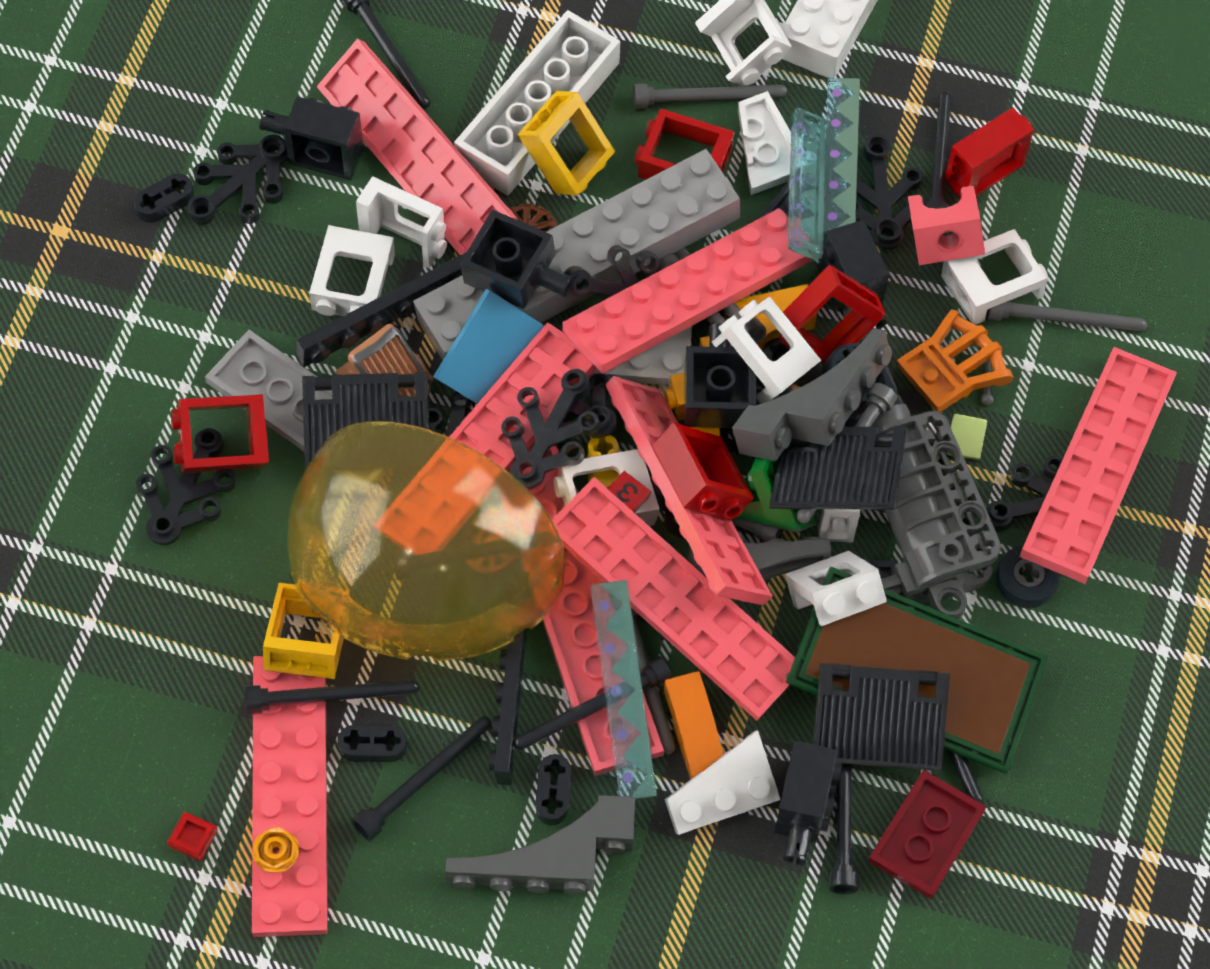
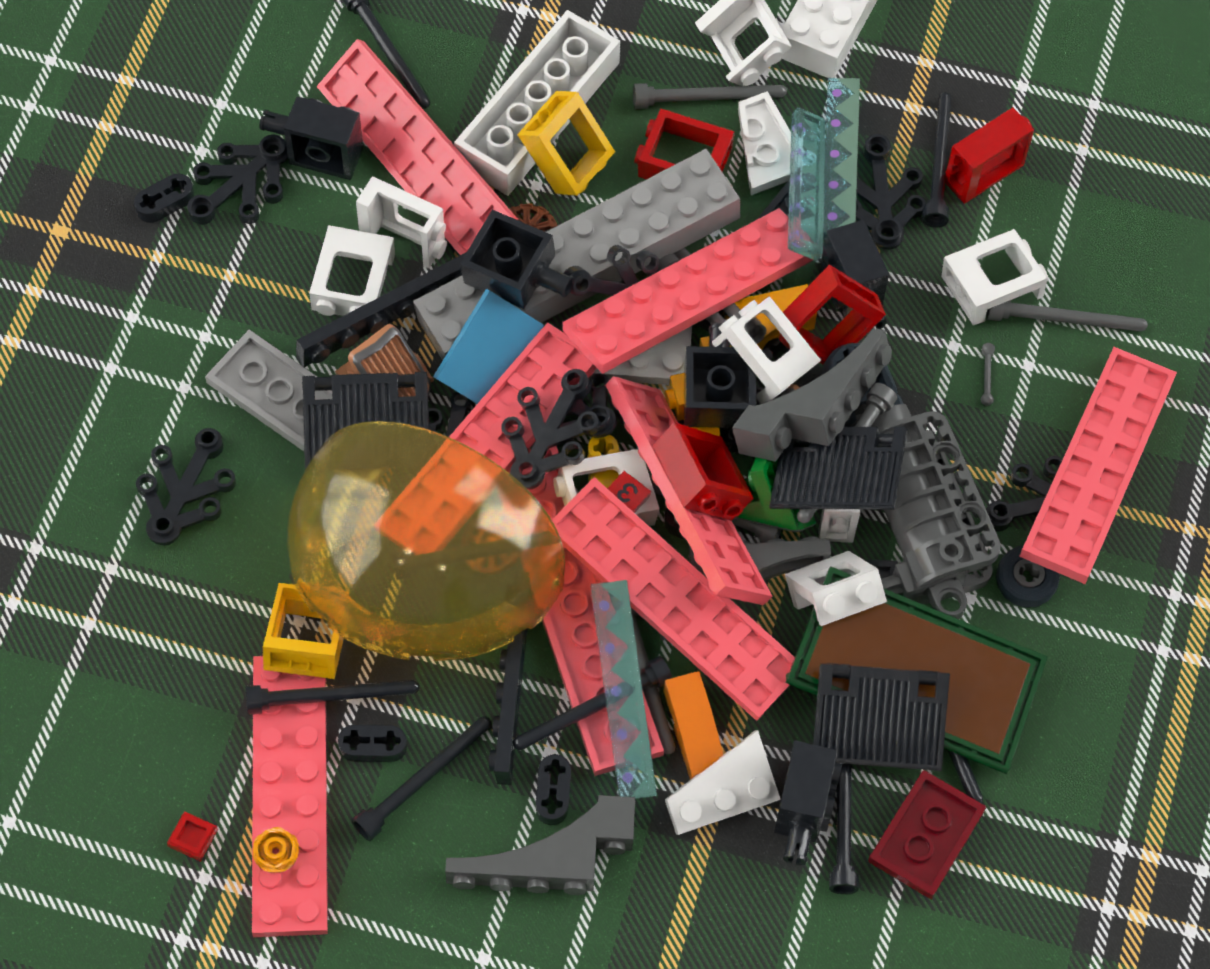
(256, 433): red window -> none
(932, 223): coral piece -> none
(938, 376): orange plate -> none
(969, 435): yellowish green slope -> none

